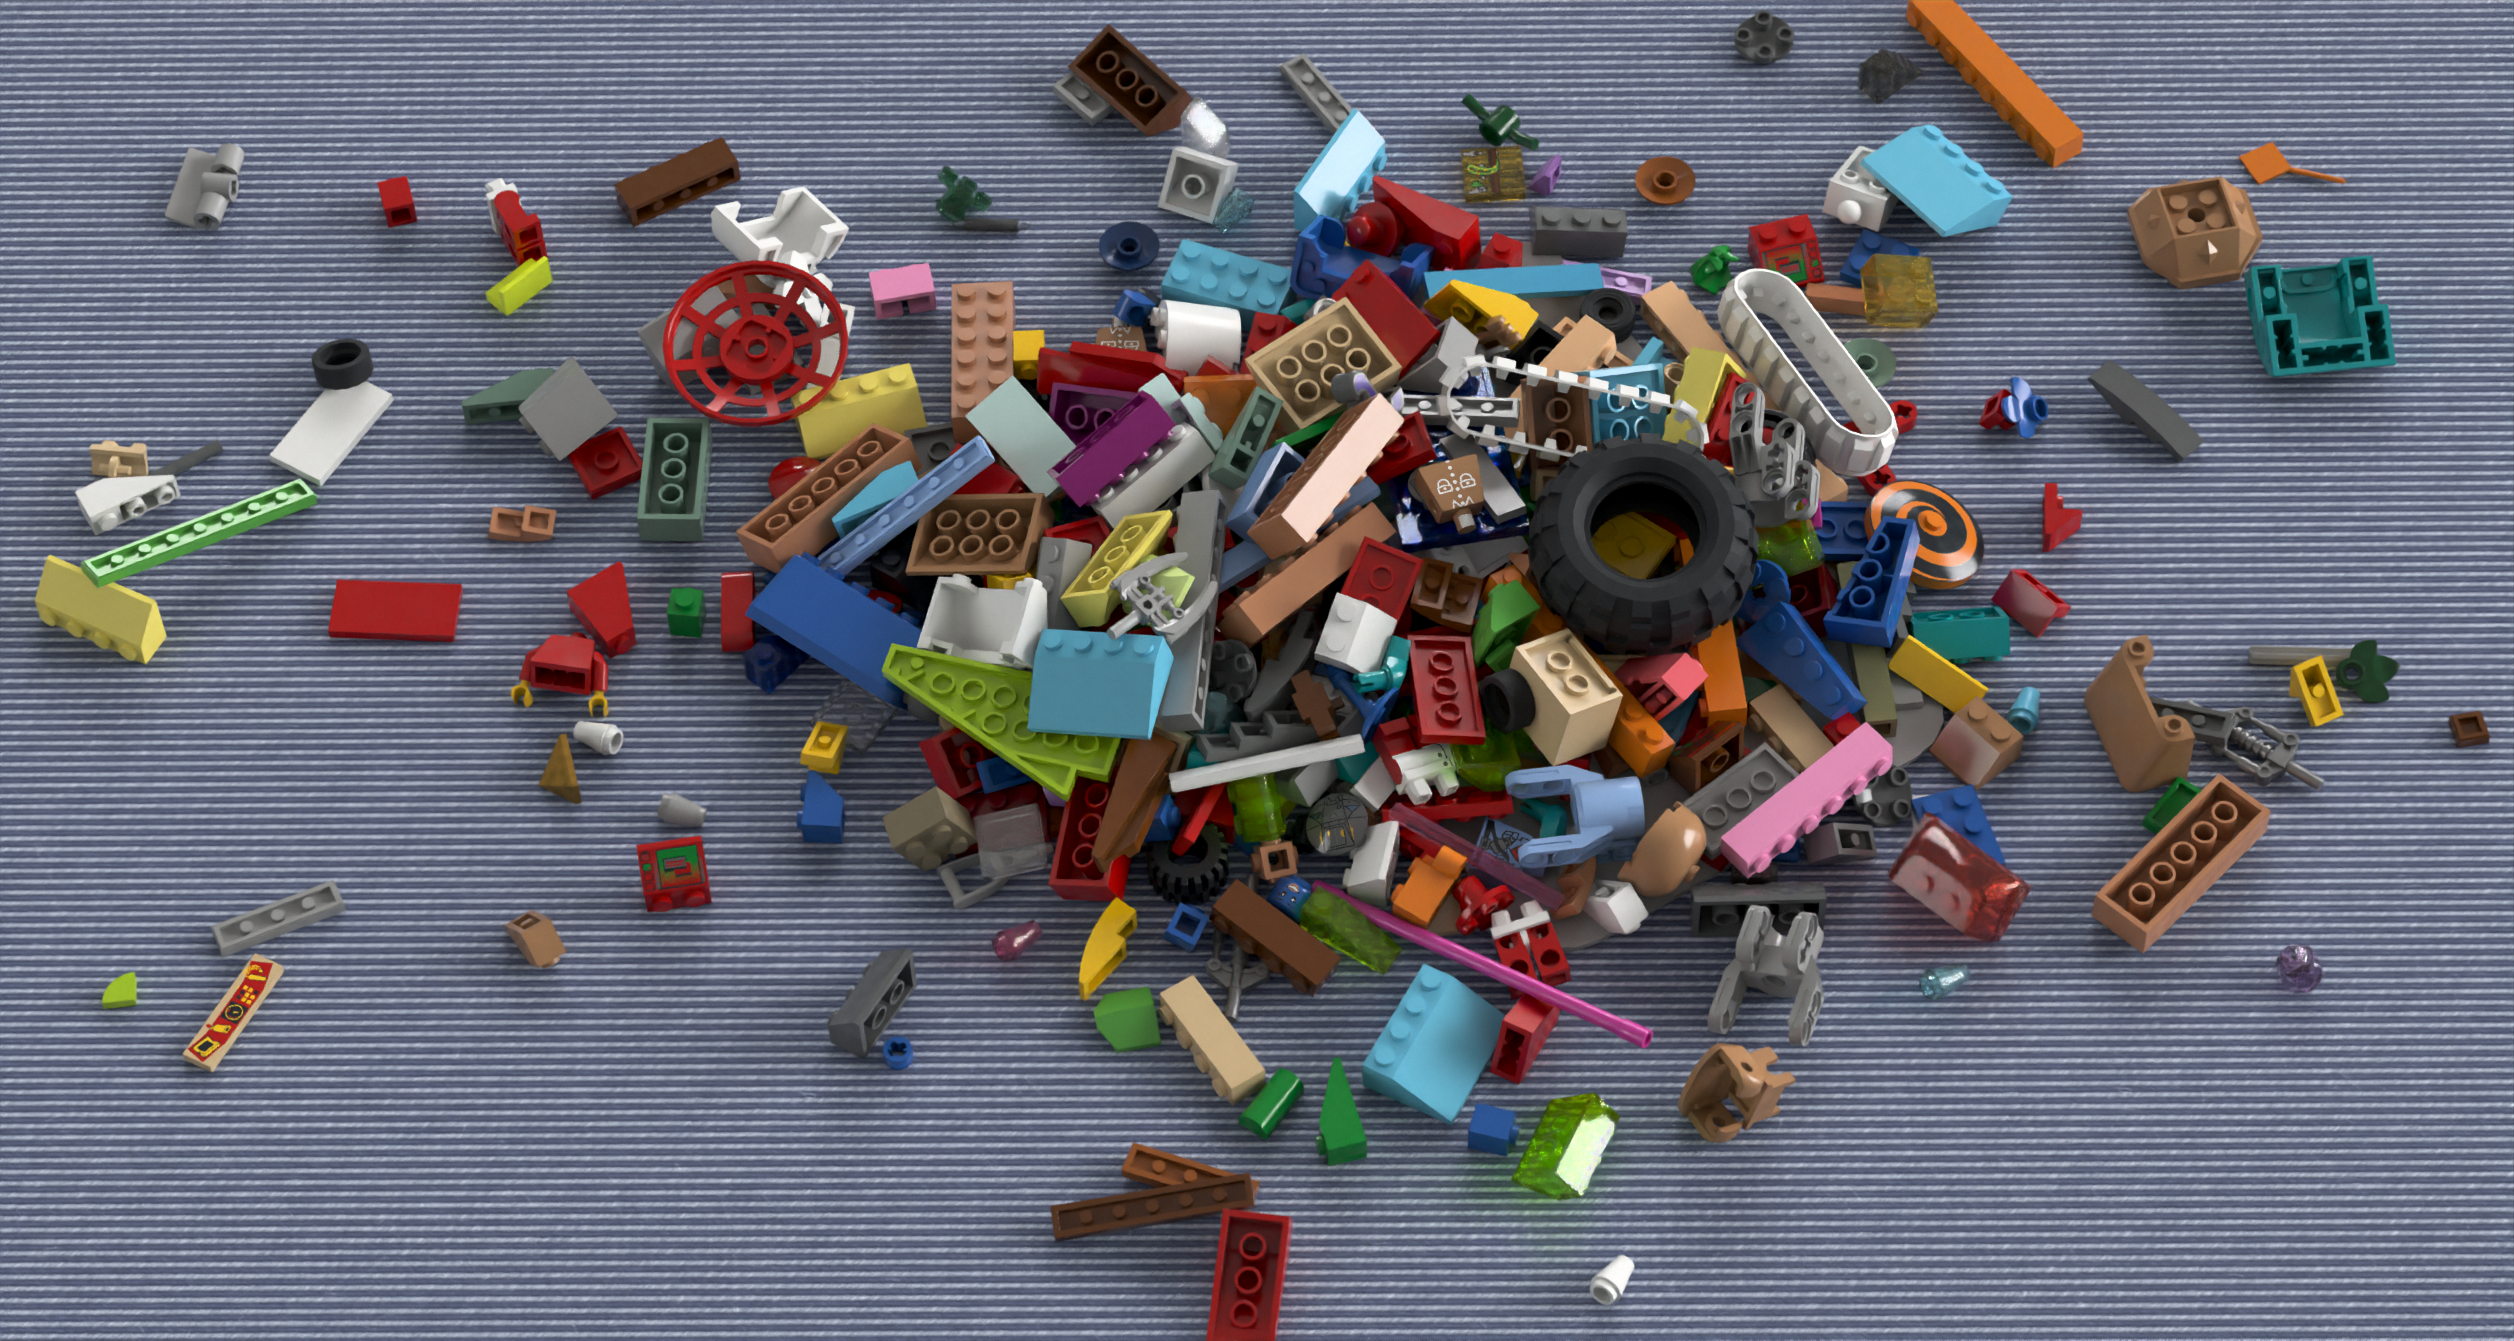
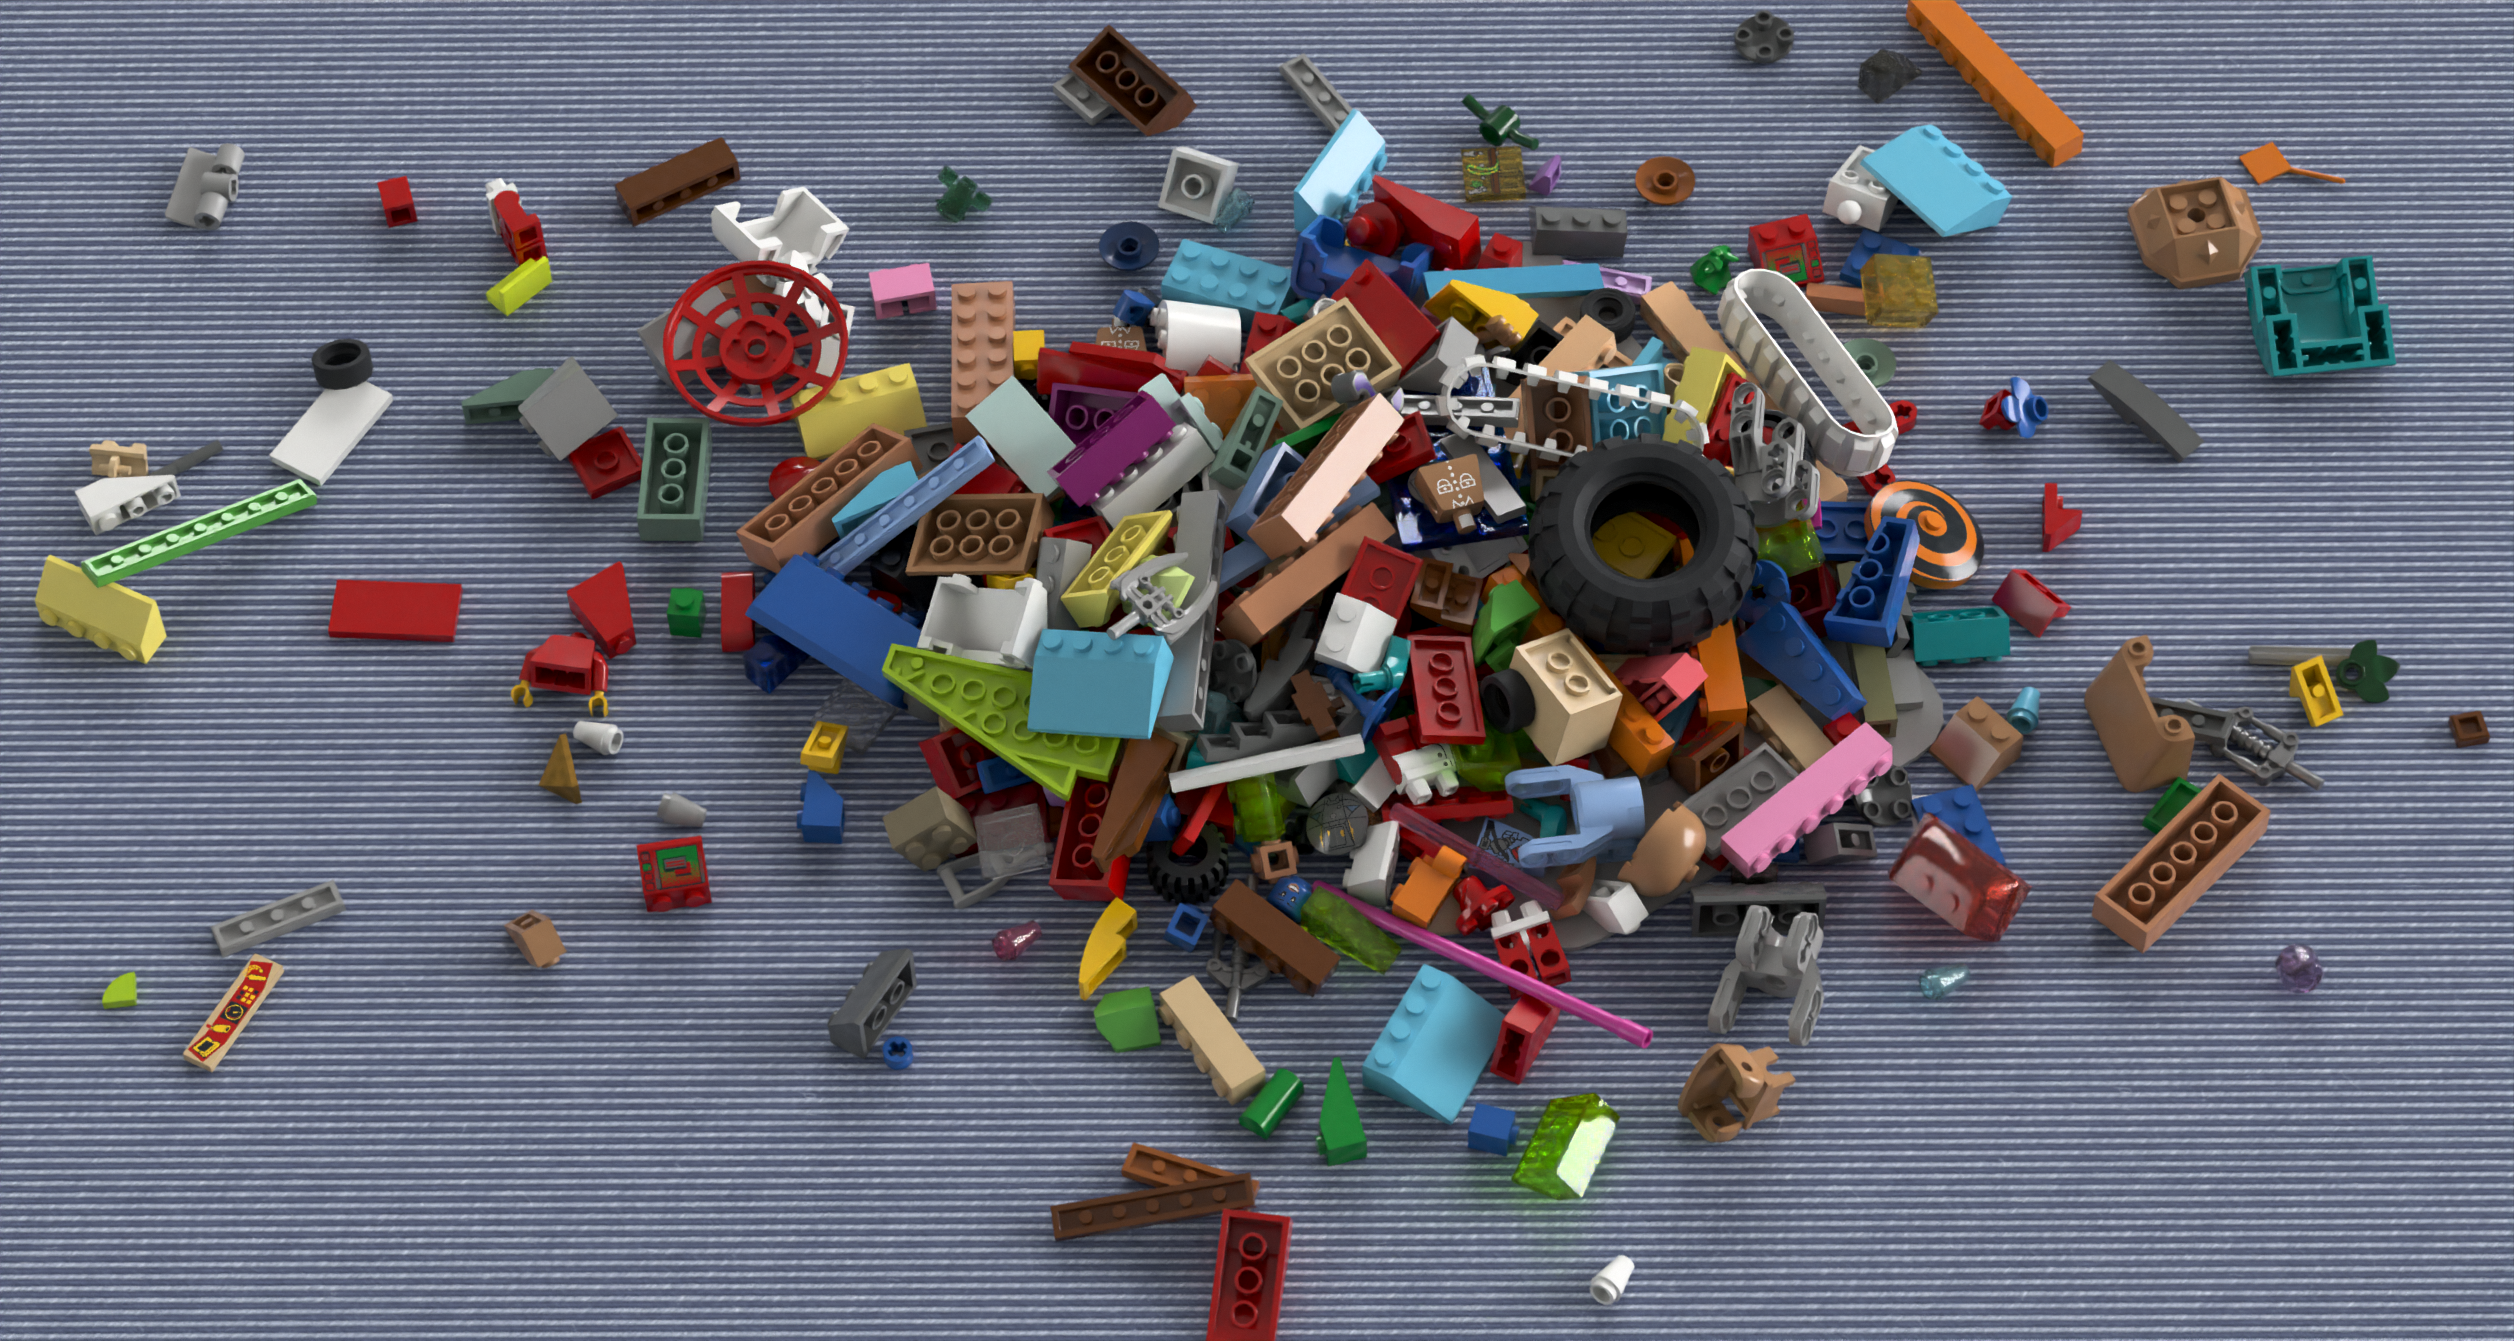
(520, 526): nougat slope -> none
(983, 224): dark grey piece -> none
(1204, 130): clear slope -> none
(1935, 675): yellow slope -> none

